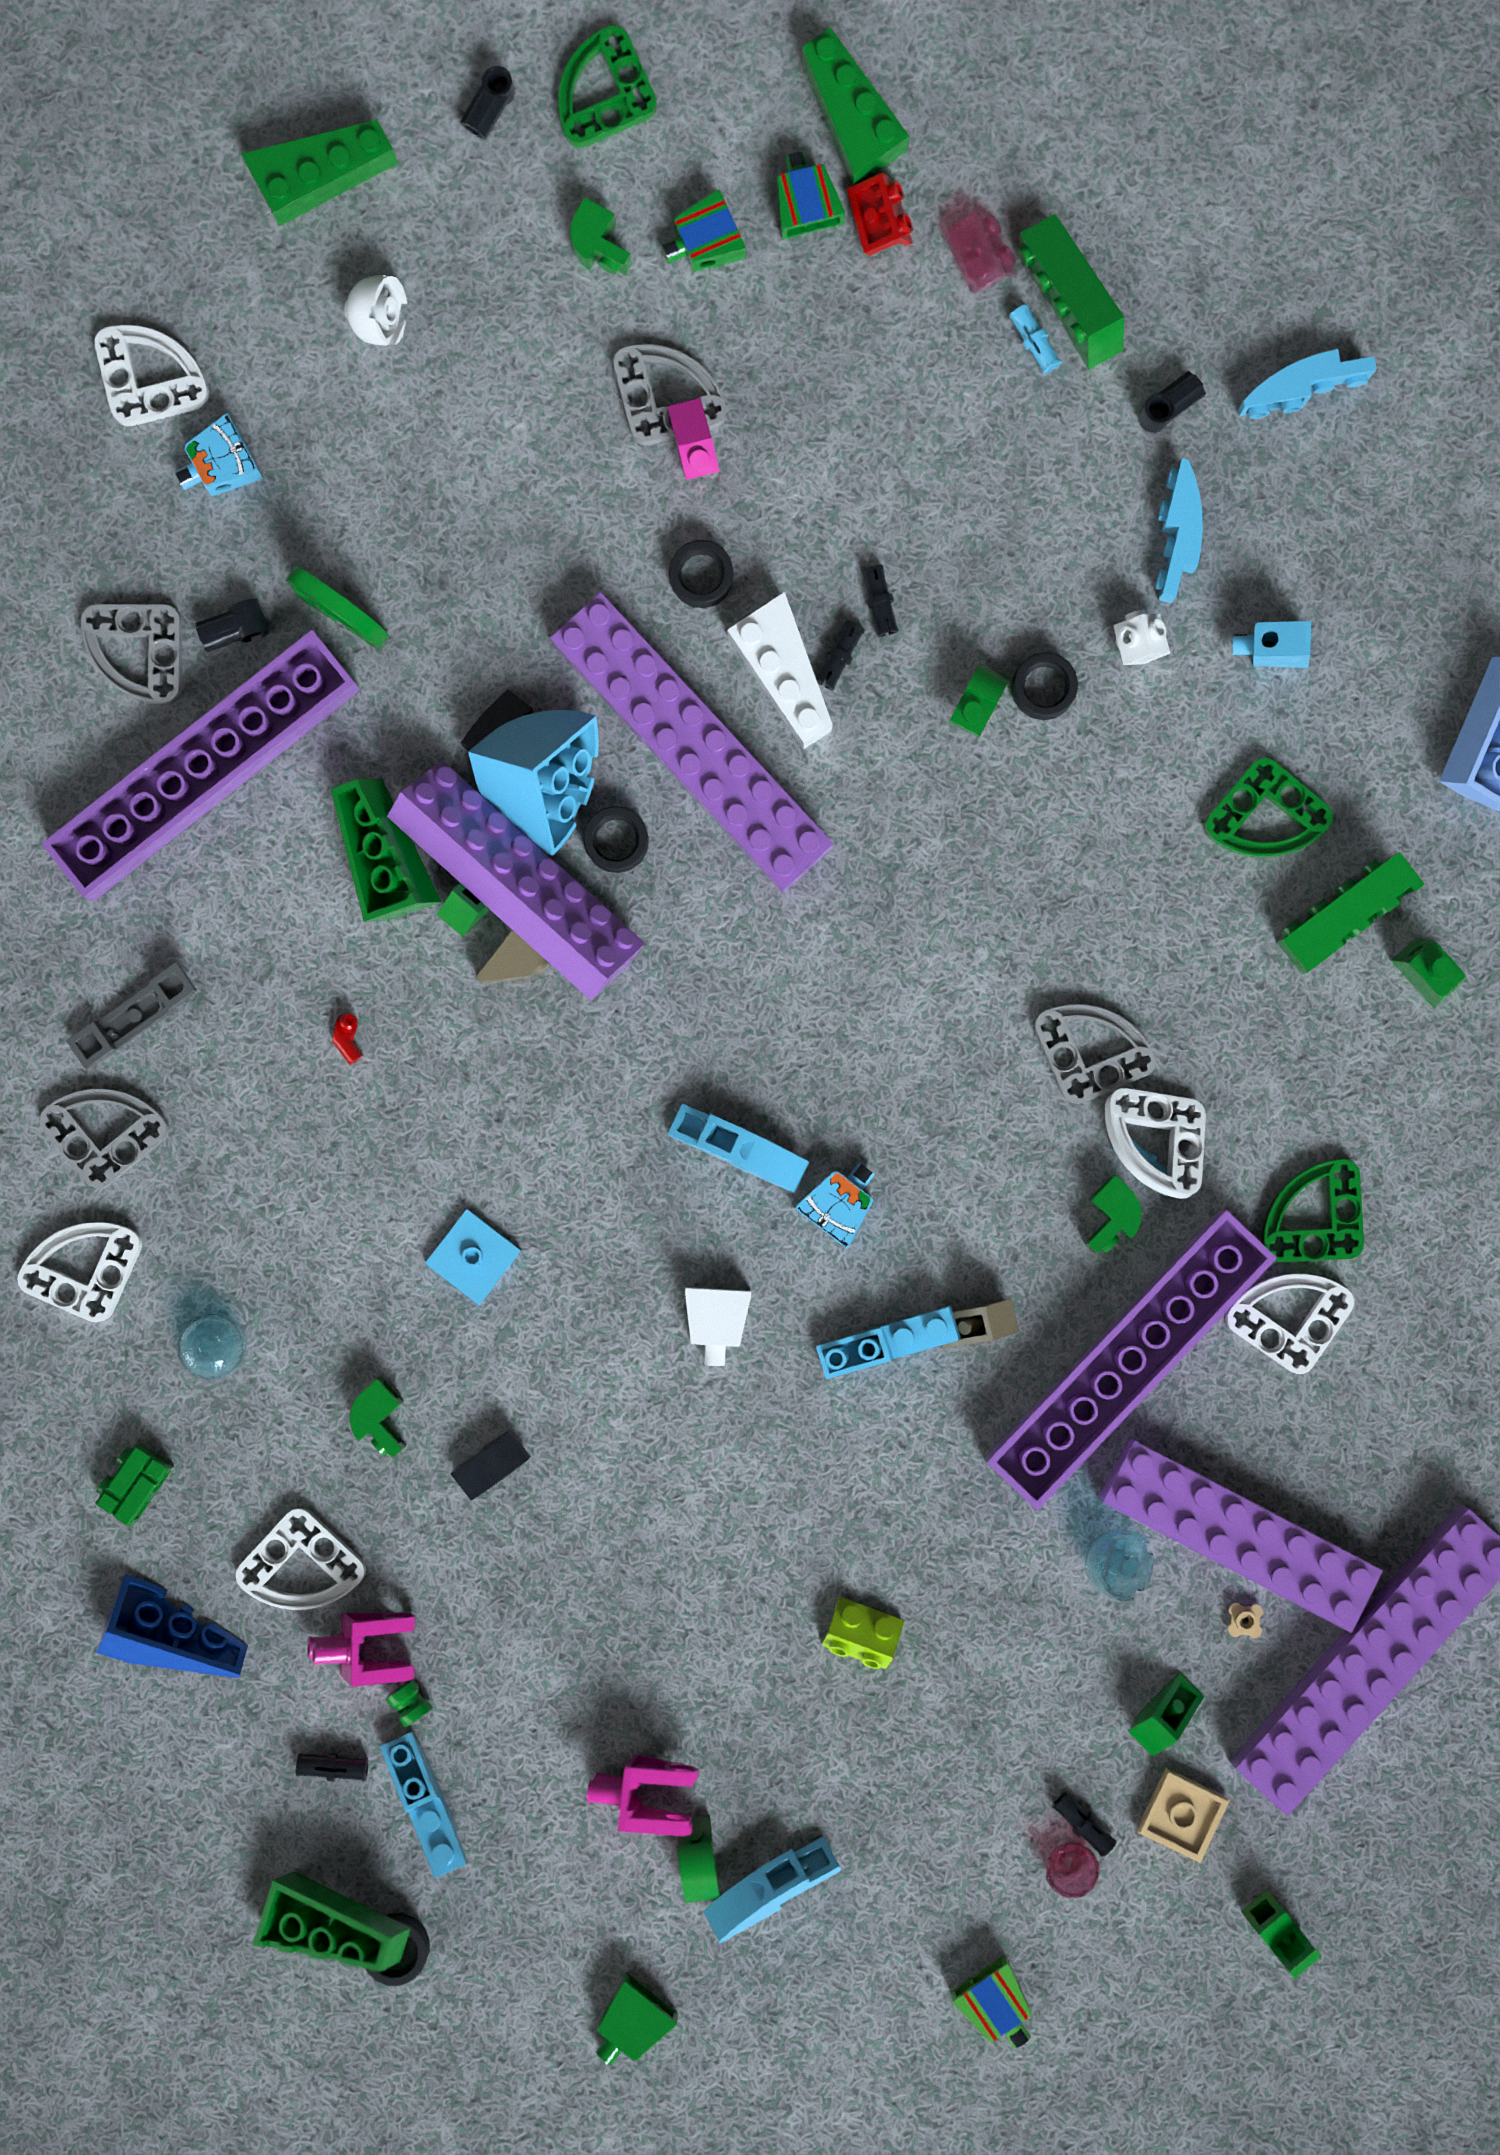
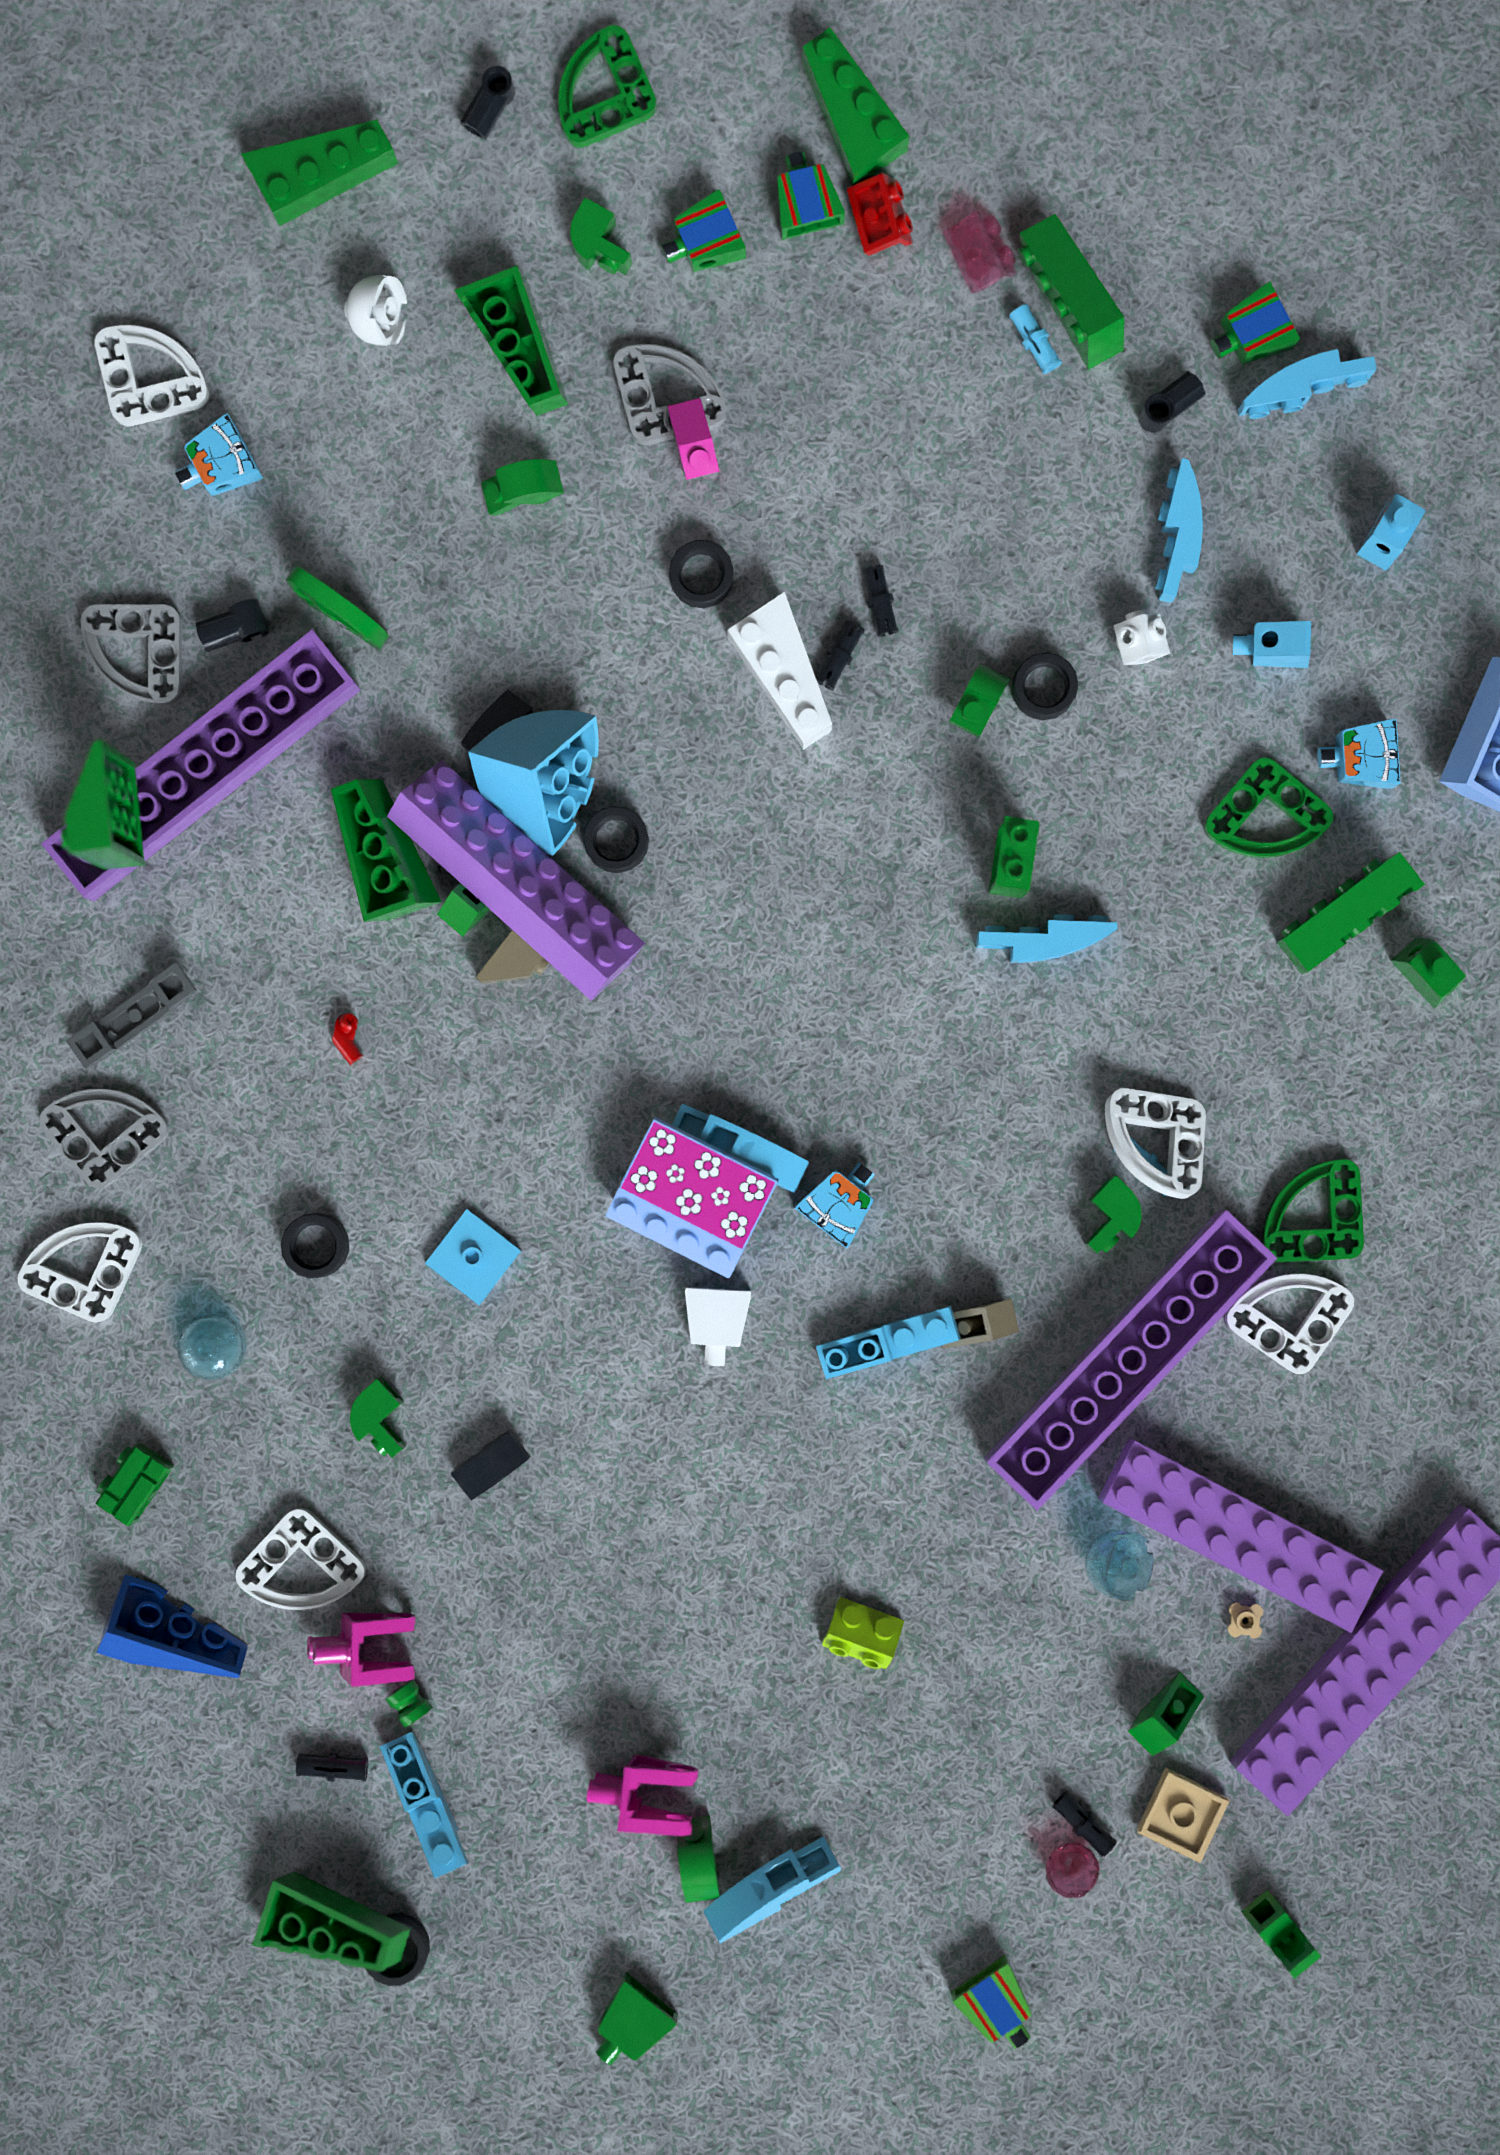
(105, 812): none -> green slope
(289, 1252): none -> black tyre
(512, 327): none -> green wedge
(522, 483): none -> green brick
(691, 743): medium lavender brick -> none
(692, 1197): none -> slope
(1014, 857): none -> green window
(1060, 939): none -> medium azure slope
(1077, 1069): light grey beam -> none
(1256, 328): none -> torso
(1365, 755): none -> medium azure torso
(1392, 529): none -> medium azure torso

